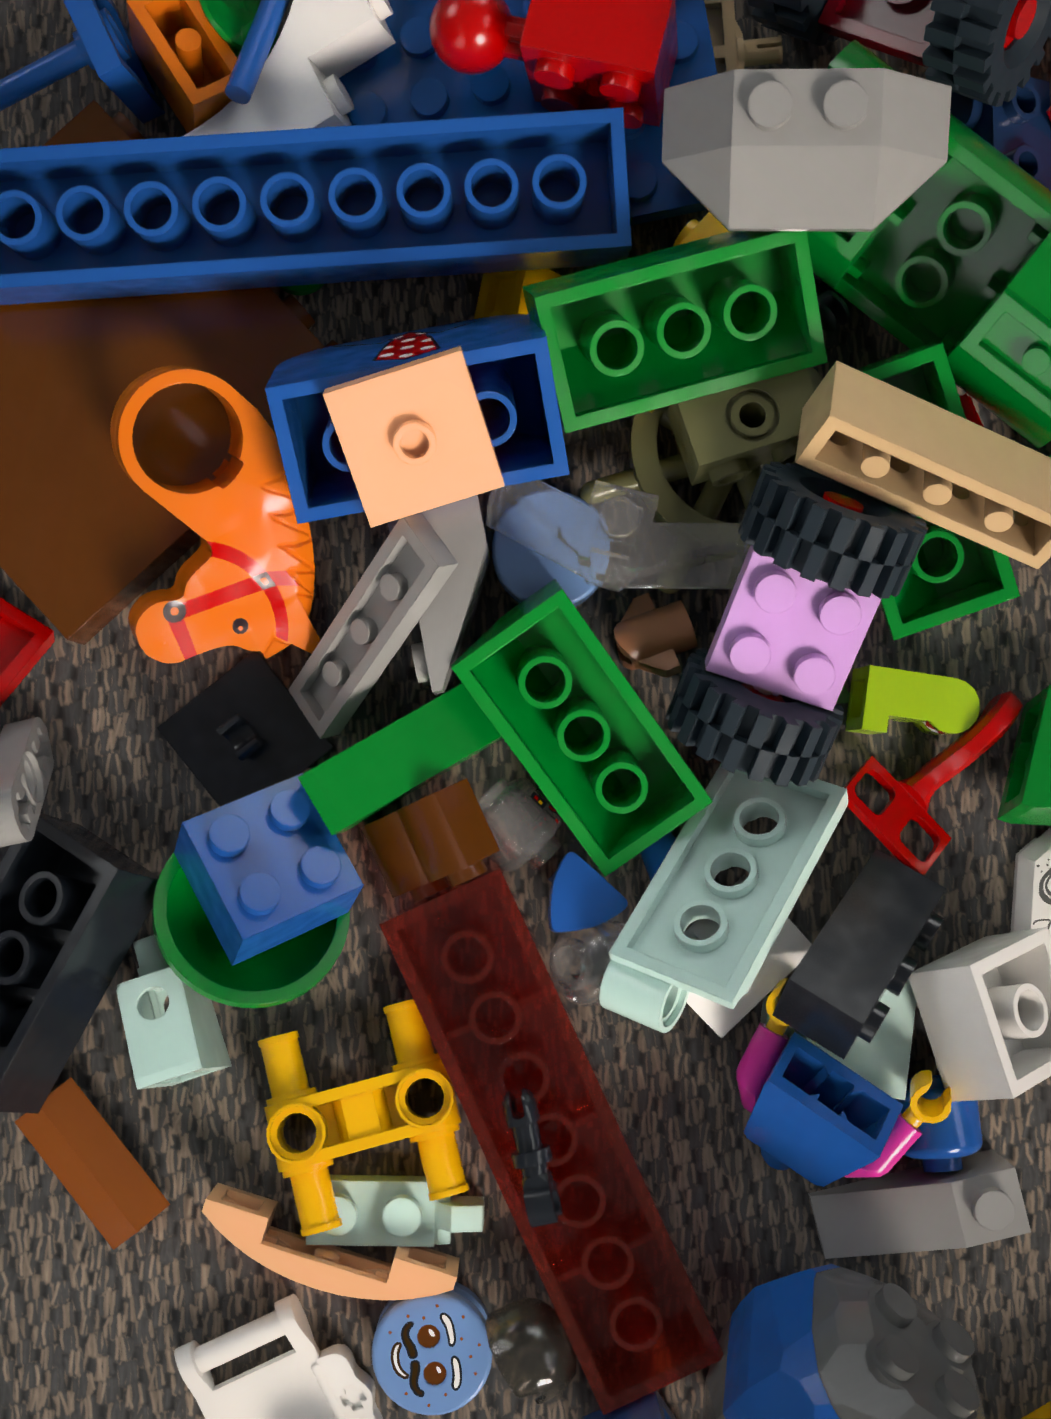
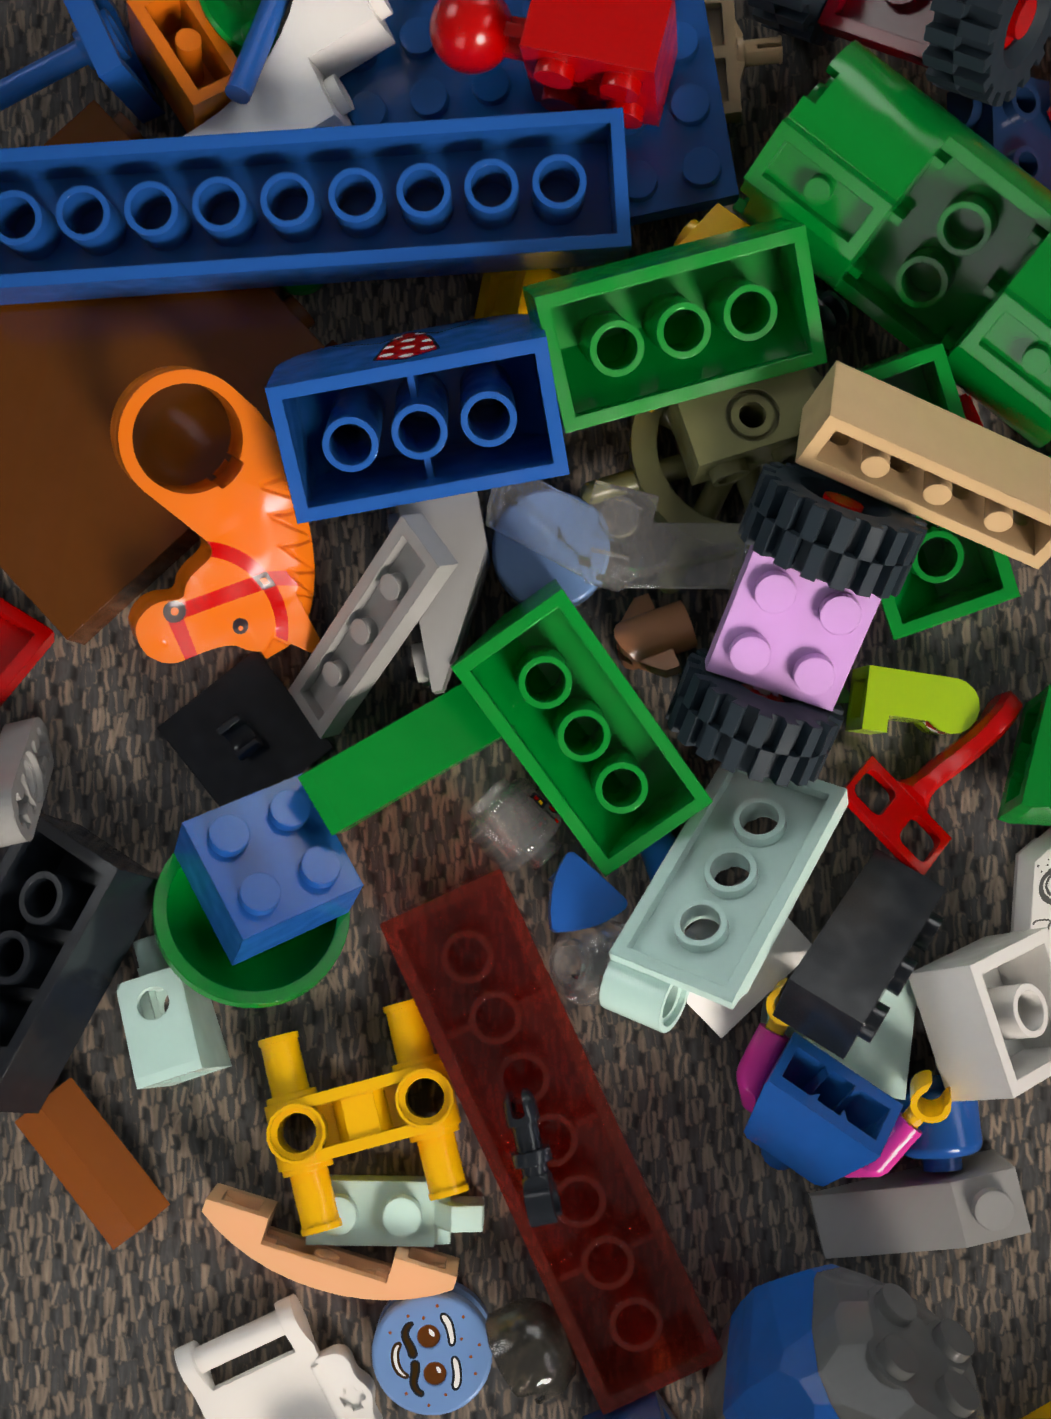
(414, 436): light nougat plate -> none
(432, 840): reddish brown brick -> none
(805, 145): light grey wedge -> none

